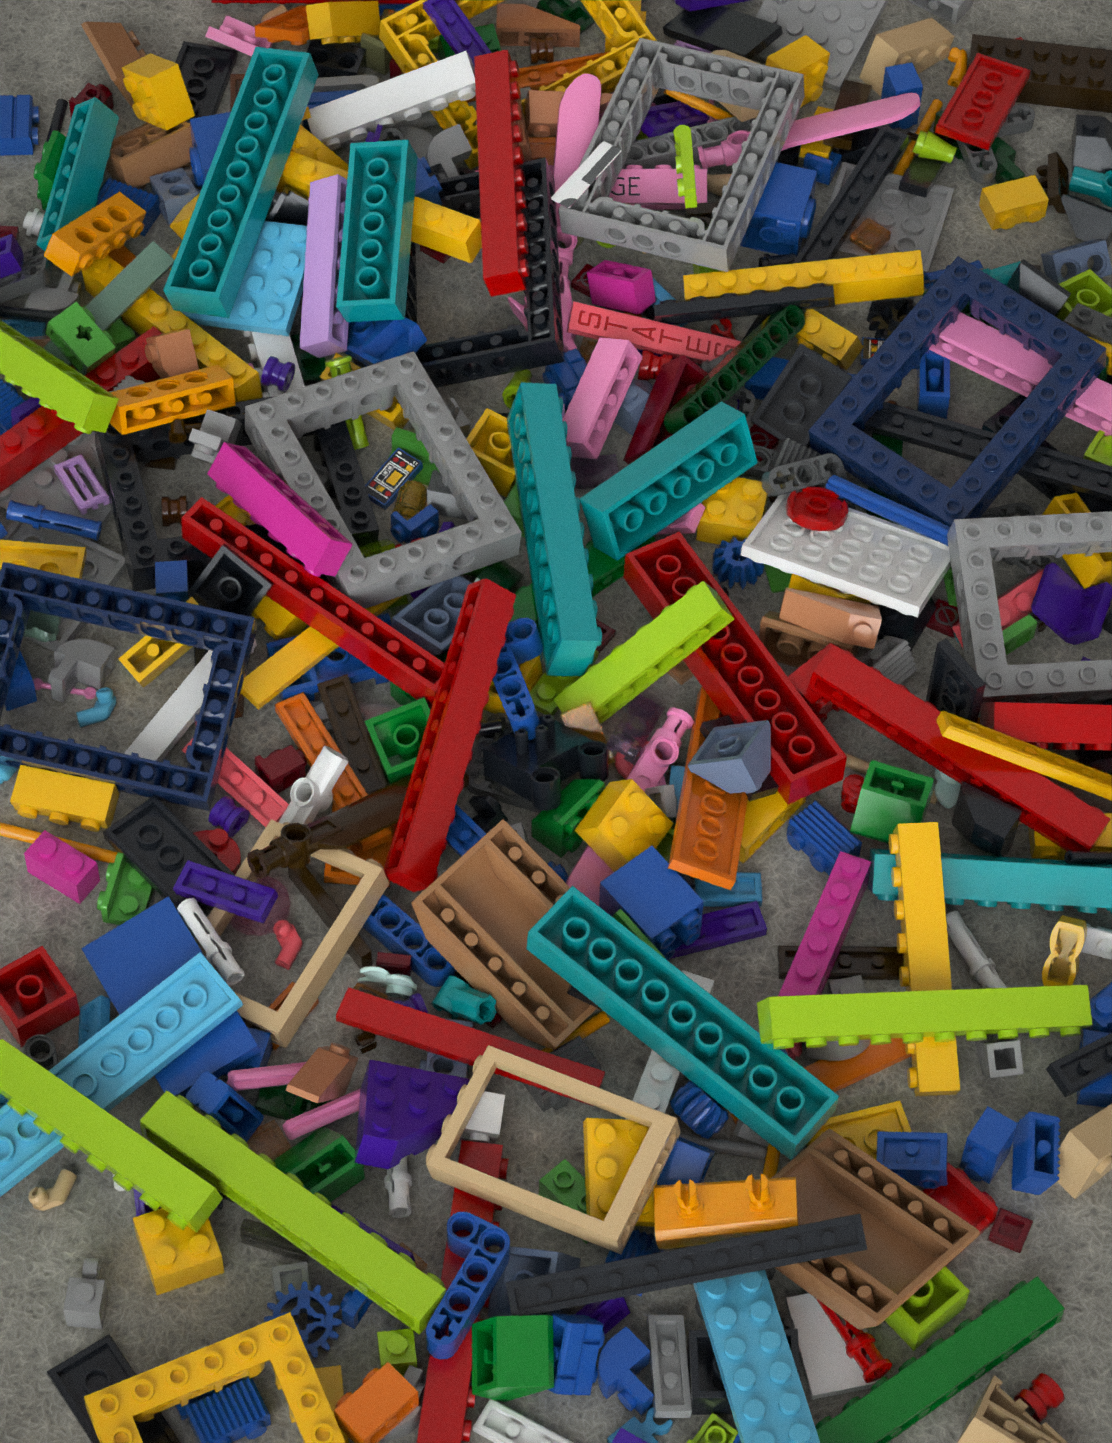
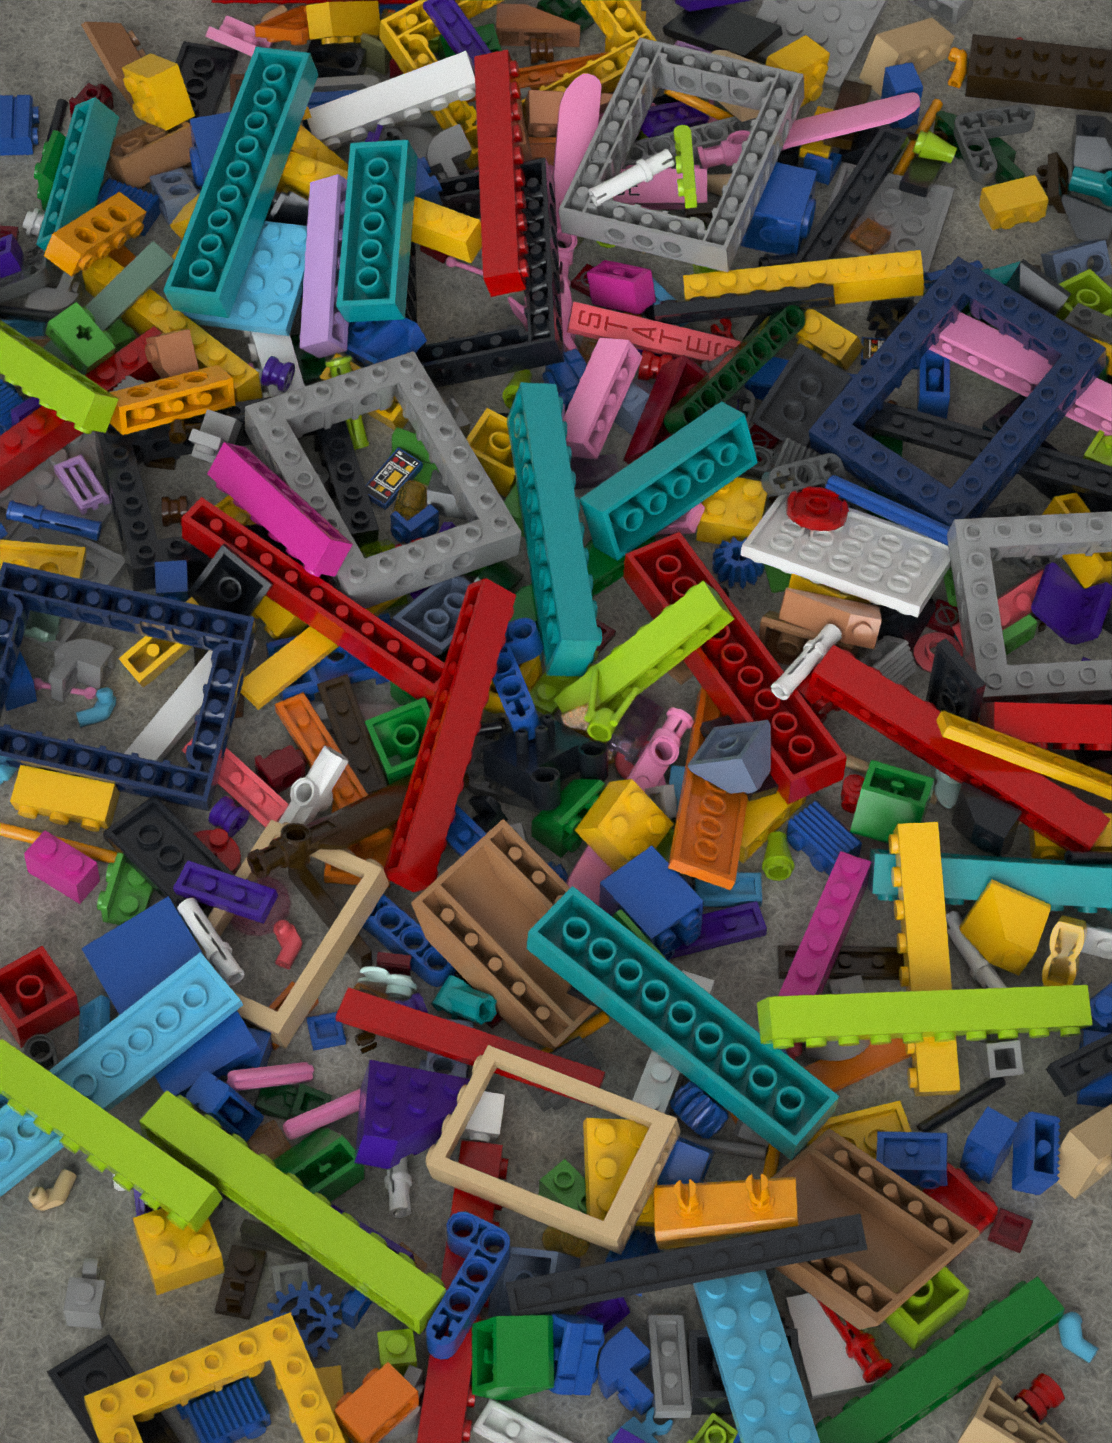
(240, 1282): none -> dark brown plate
(324, 1074): nougat slope -> none
(325, 1031): none -> blue tile
(452, 262): none -> bright pink hinge
(563, 1242): none -> clear yellow brick
(586, 174): white sticker -> none
(604, 722): none -> lime plant
(642, 171): none -> white pin
(777, 858): none -> lime cone
(812, 654): none -> white pin
(922, 652): none -> coral piece
(961, 1104): none -> black piece
(982, 101): red tile -> none
(1006, 926): none -> yellow slope
(1072, 1337): none -> medium azure arm

